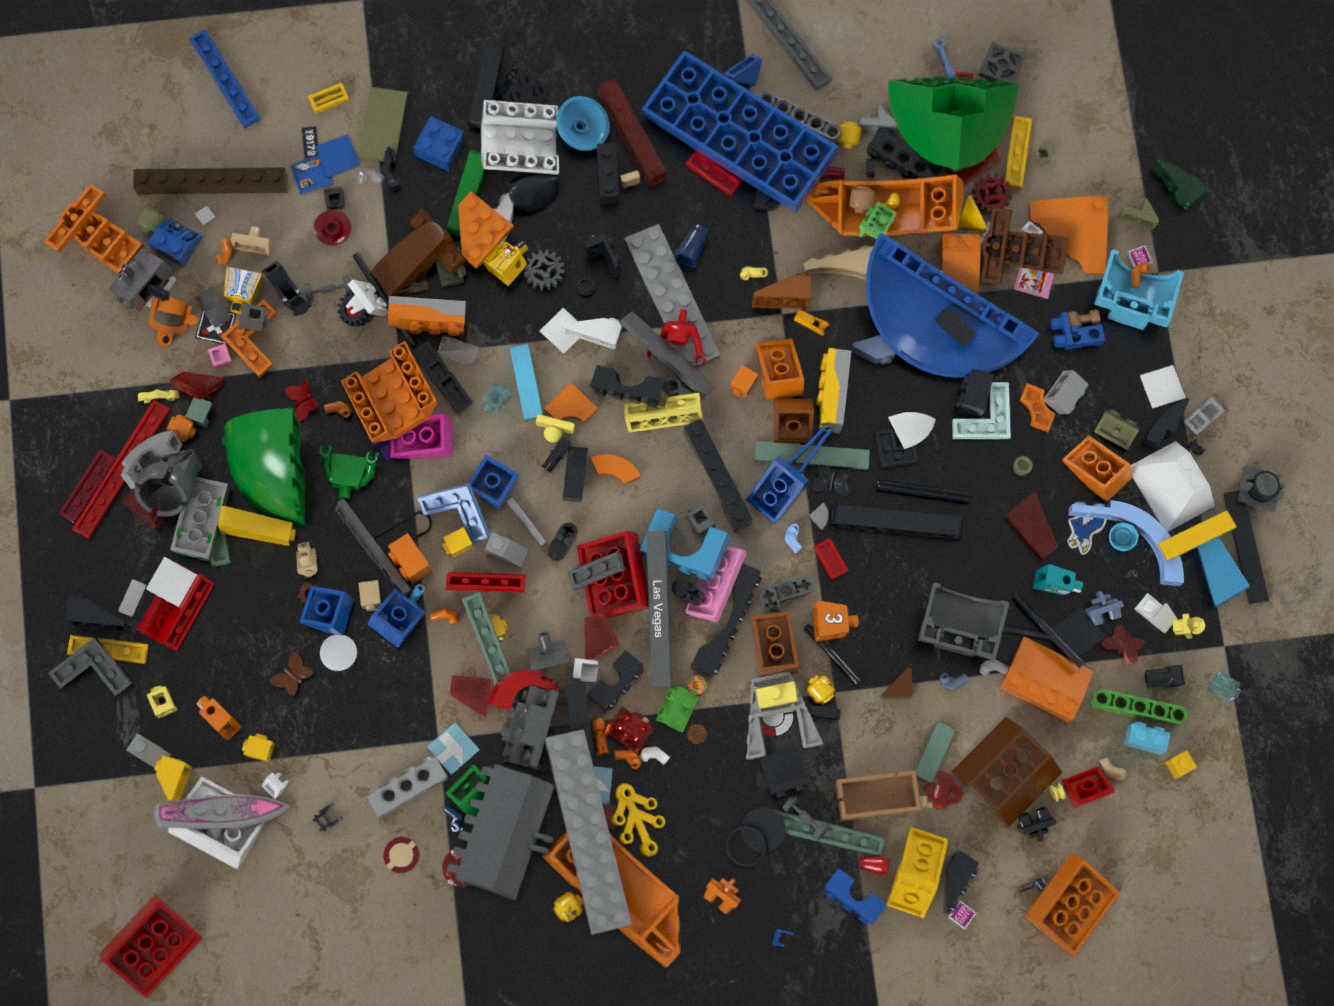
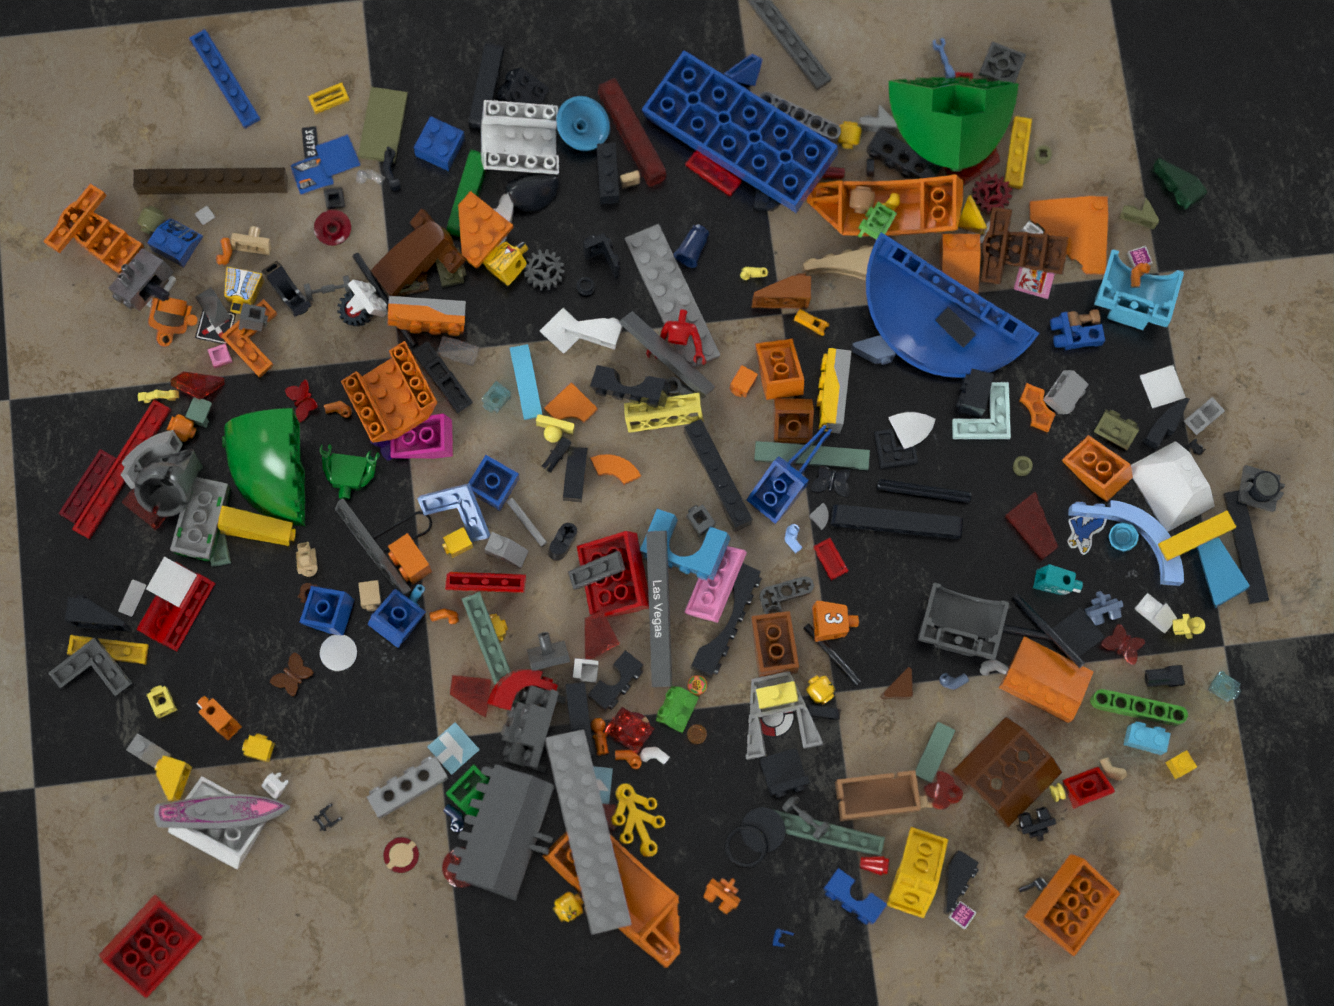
(688, 592): black piece -> none

